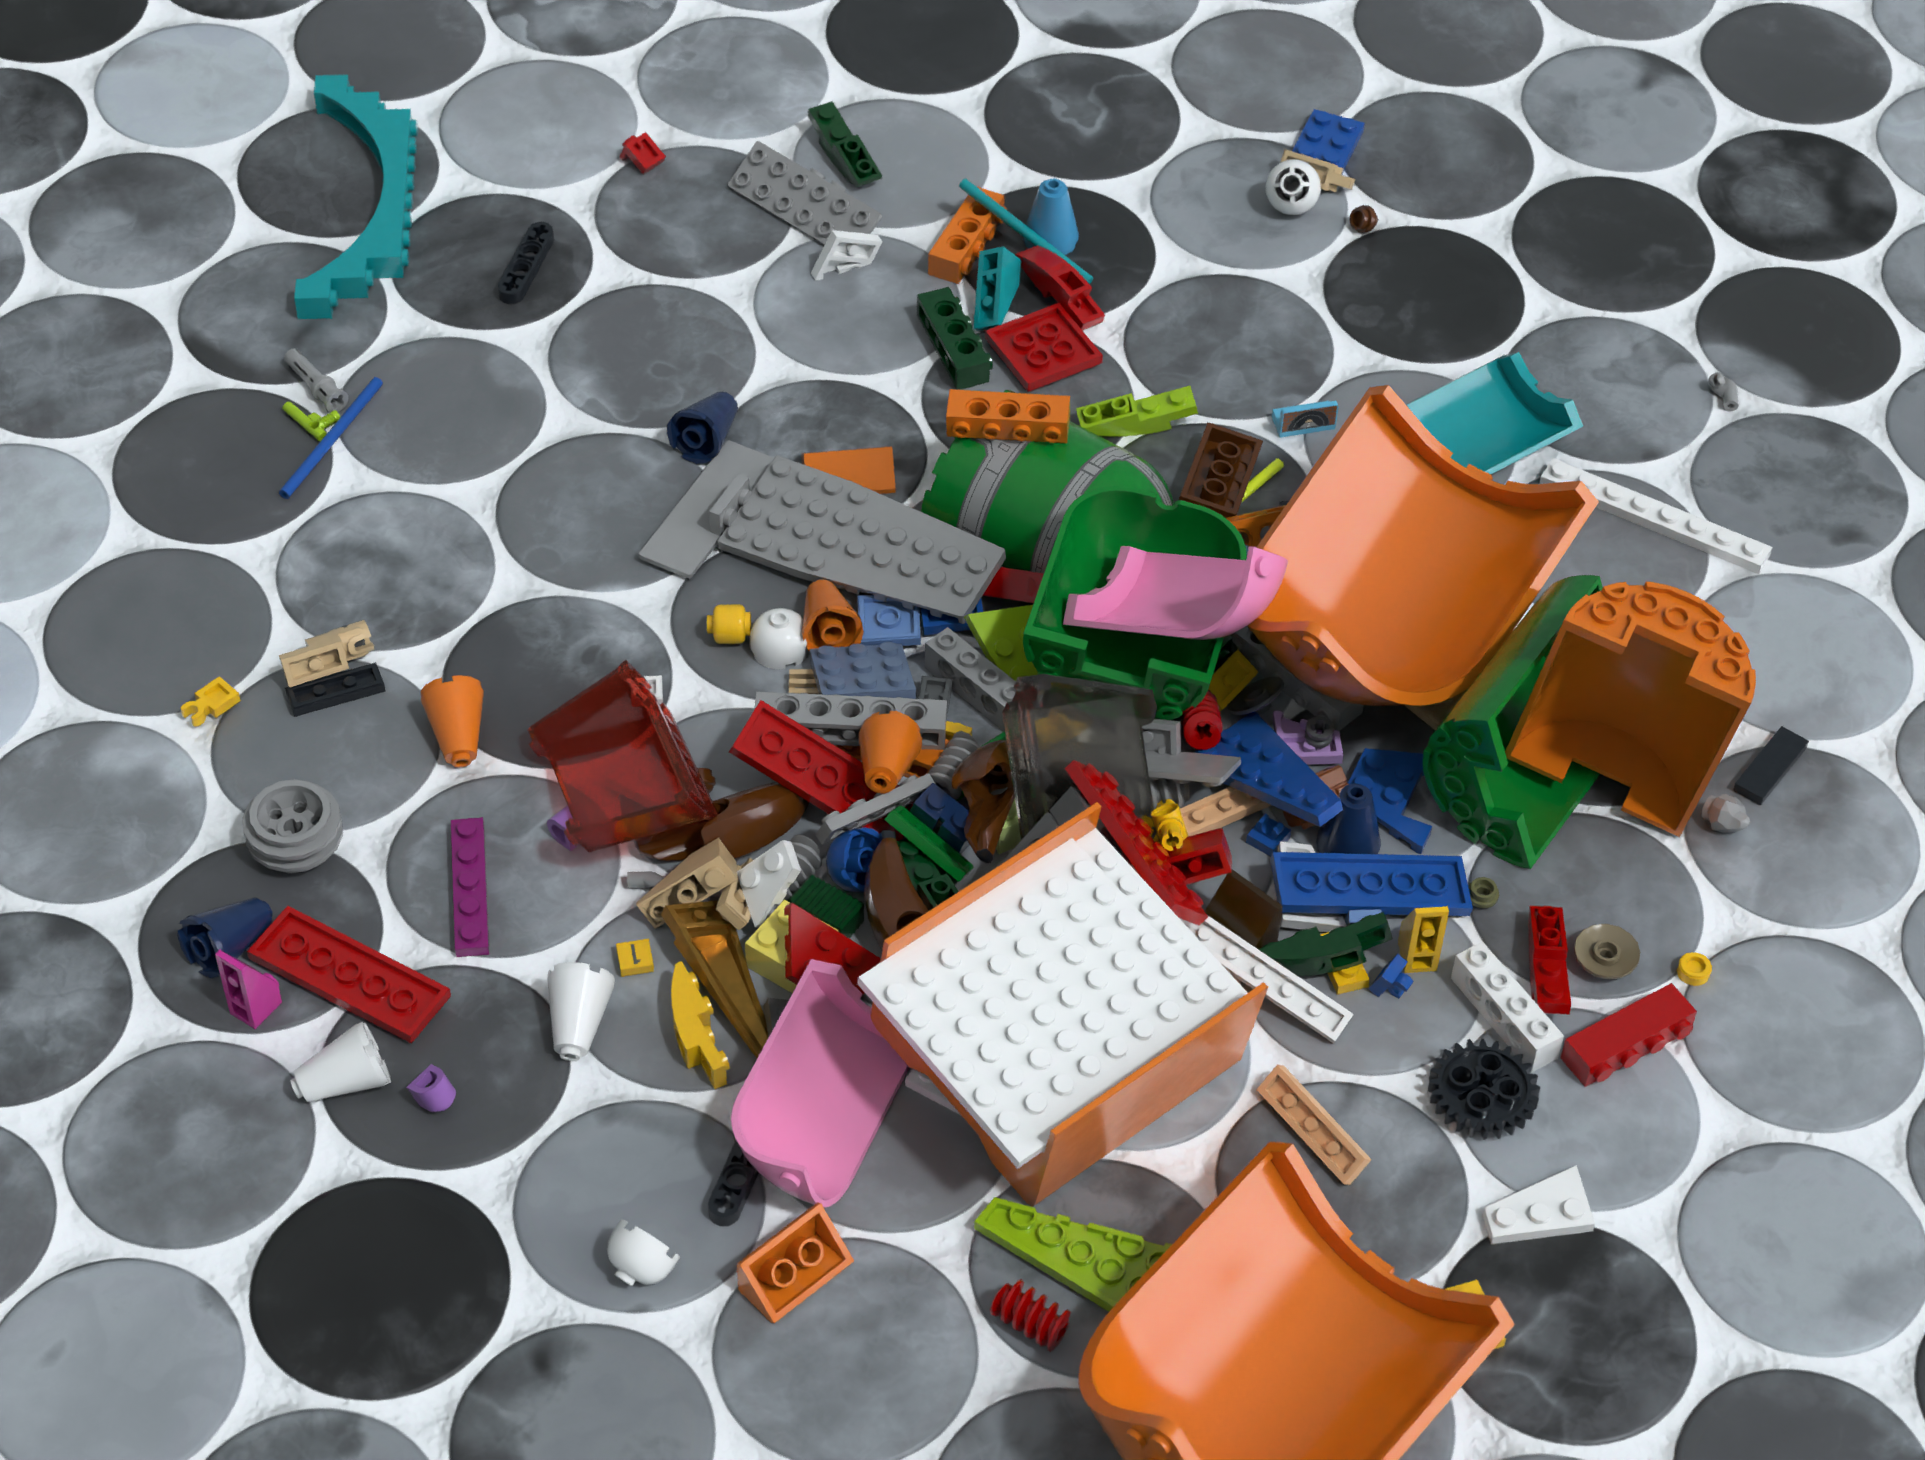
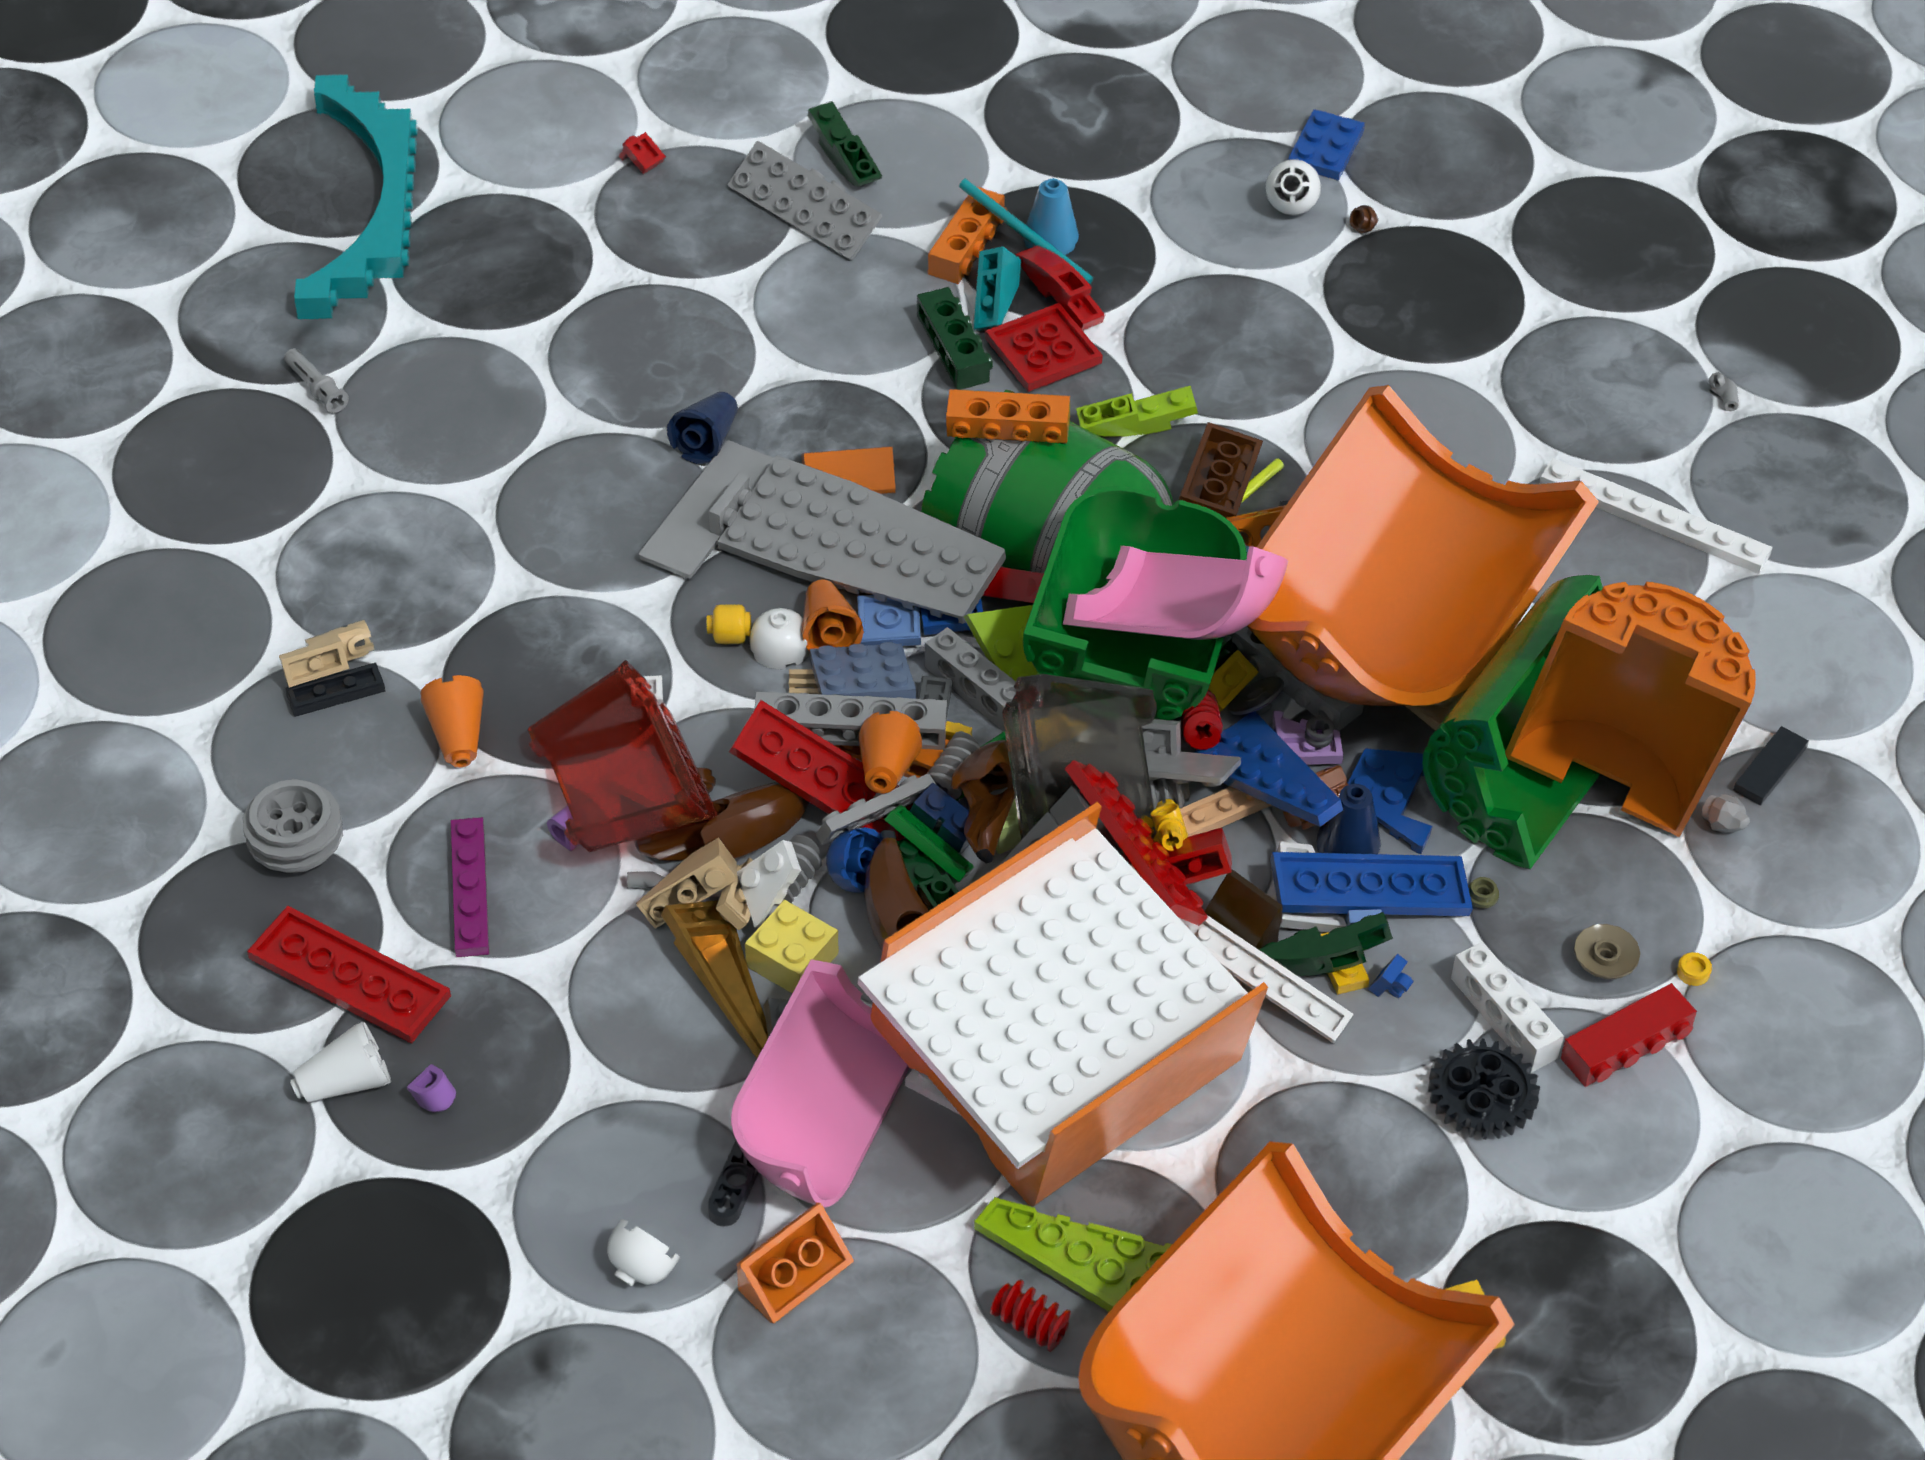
(212, 698): yellow plate -> none
(224, 929): dark blue cone -> none
(248, 992): dark pink slope -> none
(312, 423): lime hose -> none
(330, 438): blue piece -> none
(530, 263): black beam -> none
(577, 1006): white cone -> none
(635, 957): yellow tile -> none
(693, 1027): yellow slope -> none
(816, 940): red wing -> none
(829, 905): dark green brick -> none
(846, 251): white wing -> none
(1267, 835): blue tile -> none
(1305, 418): panel -> none
(1314, 1124): light nougat plate -> none
(1329, 173): tan hinge -> none
(1422, 938): yellow slope -> none
(1495, 415): teal panel -> none
(1541, 1211): white wing -> none
(1548, 960): red slope -> none

